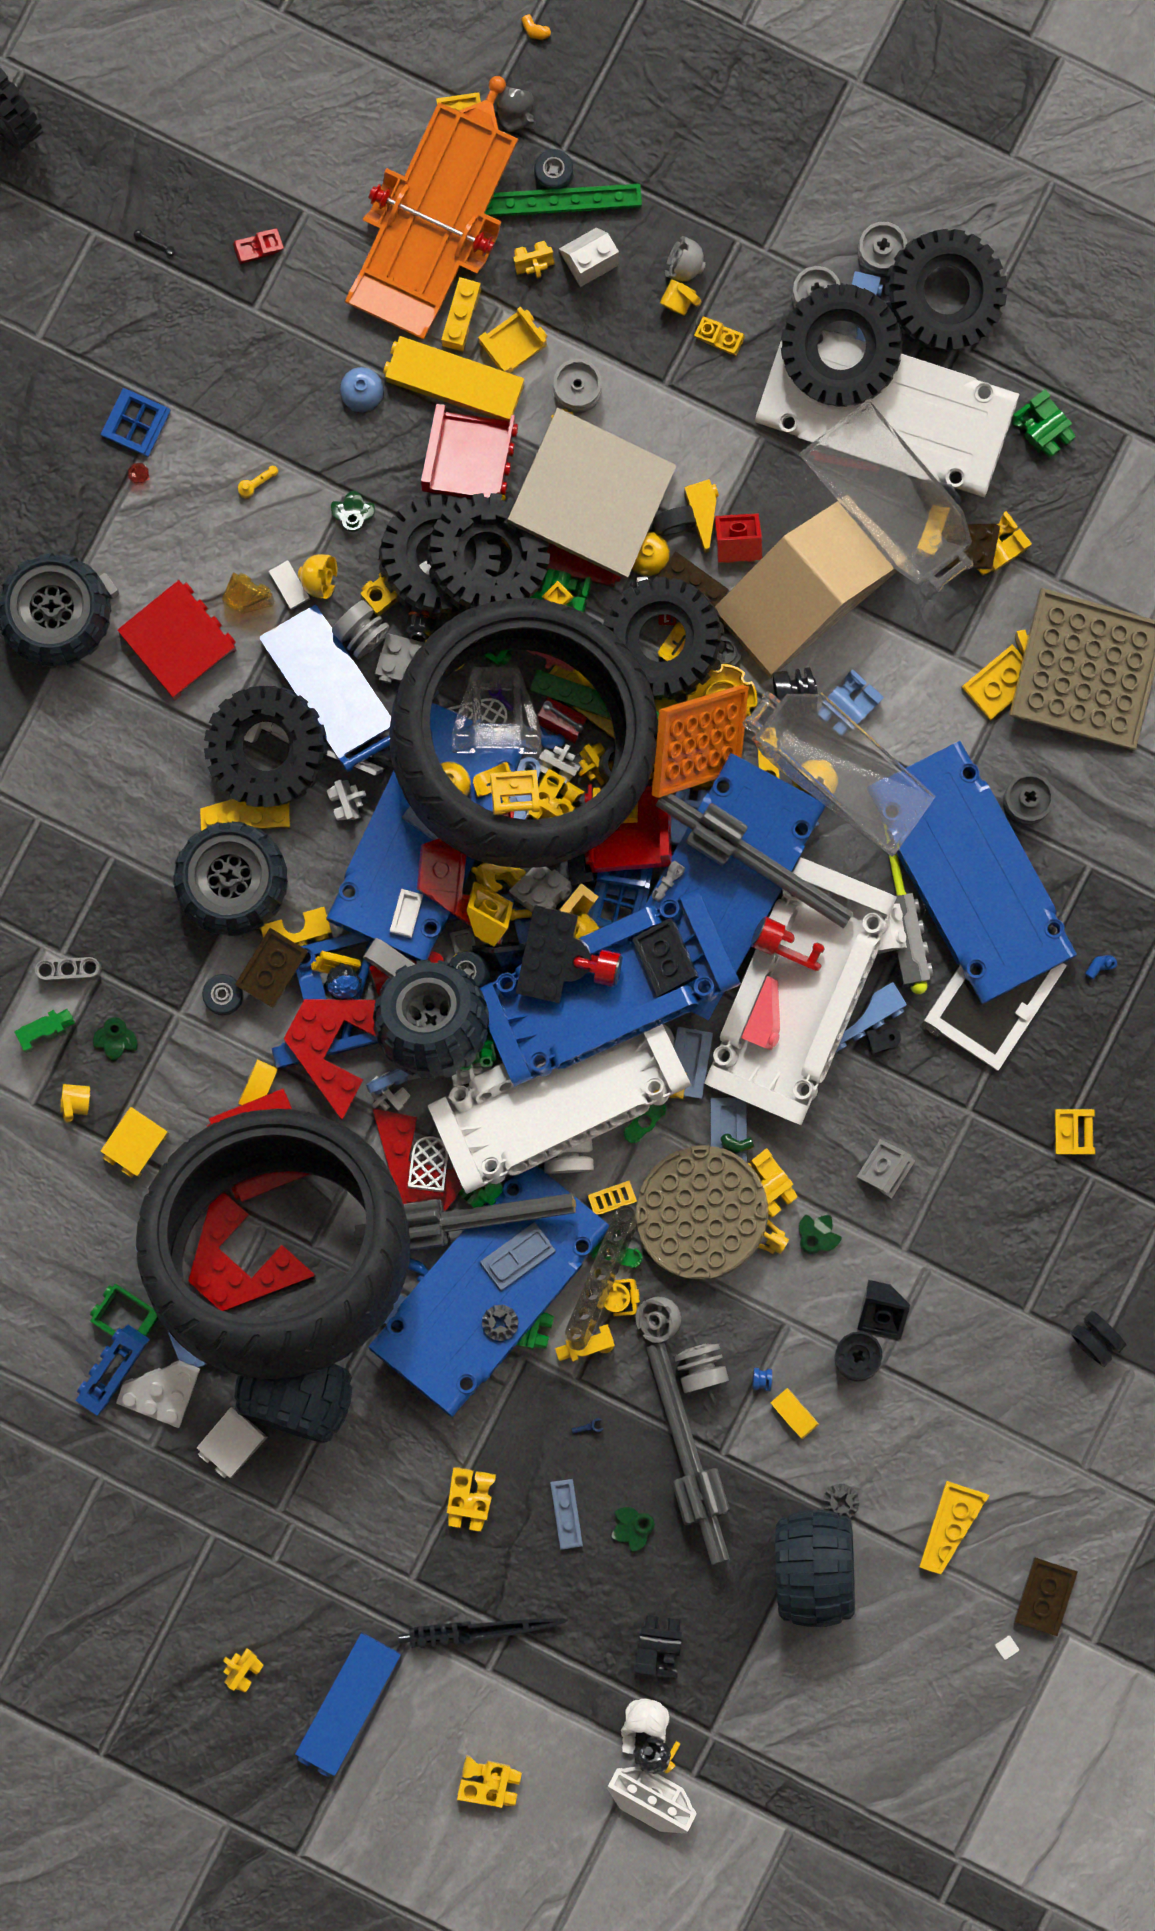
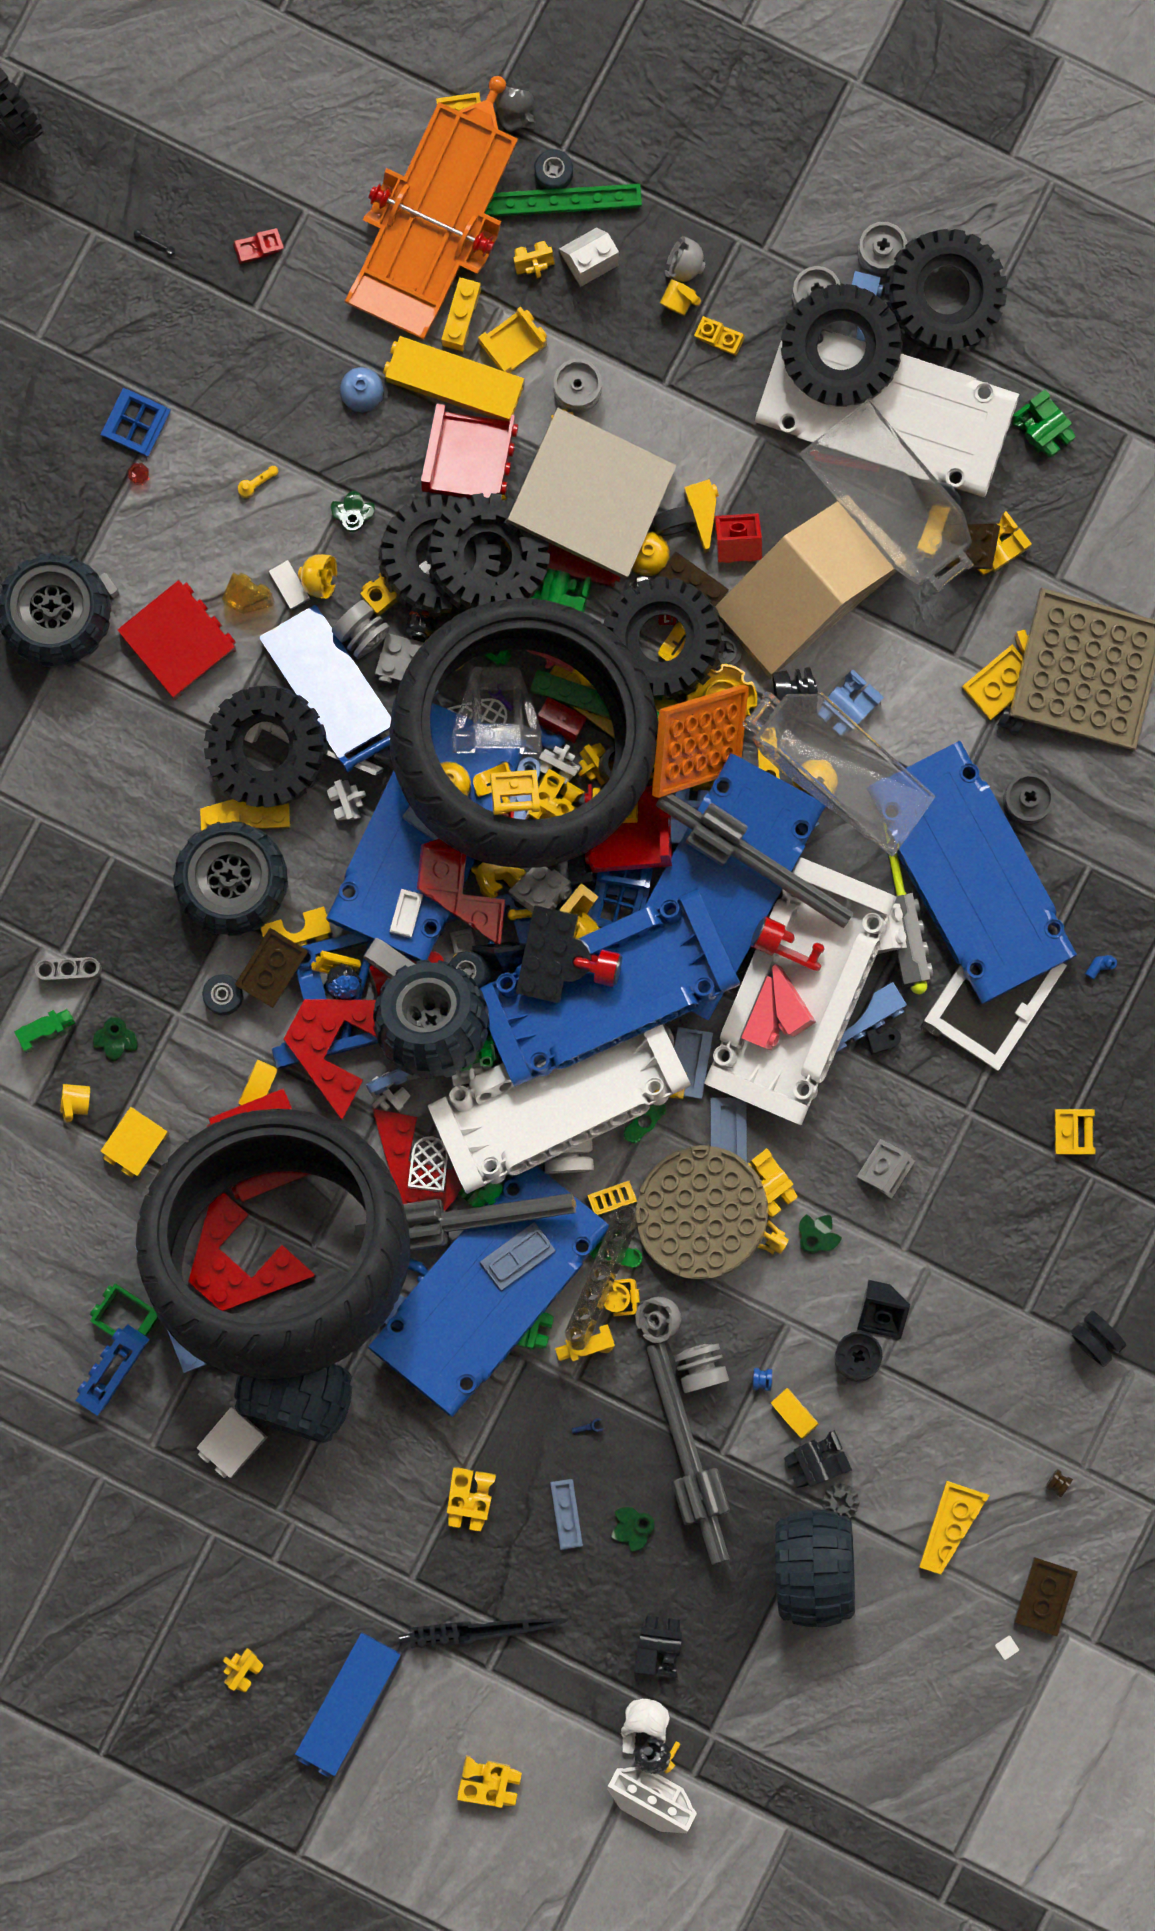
(161, 1392): white plate -> none
(488, 914): yellow slope -> none
(500, 1333): dark grey gear -> none
(535, 31): light orange arm -> none
(548, 707): black hinge -> none
(558, 594): yellow tile -> none
(665, 957): black plate -> none
(674, 871): light grey piece -> none
(734, 1145): dark green arm -> none
(790, 1007): none -> coral slope
(812, 1463): none -> black hips
(1010, 723): none -> black wheel
(1058, 1483): none -> dark brown wheel

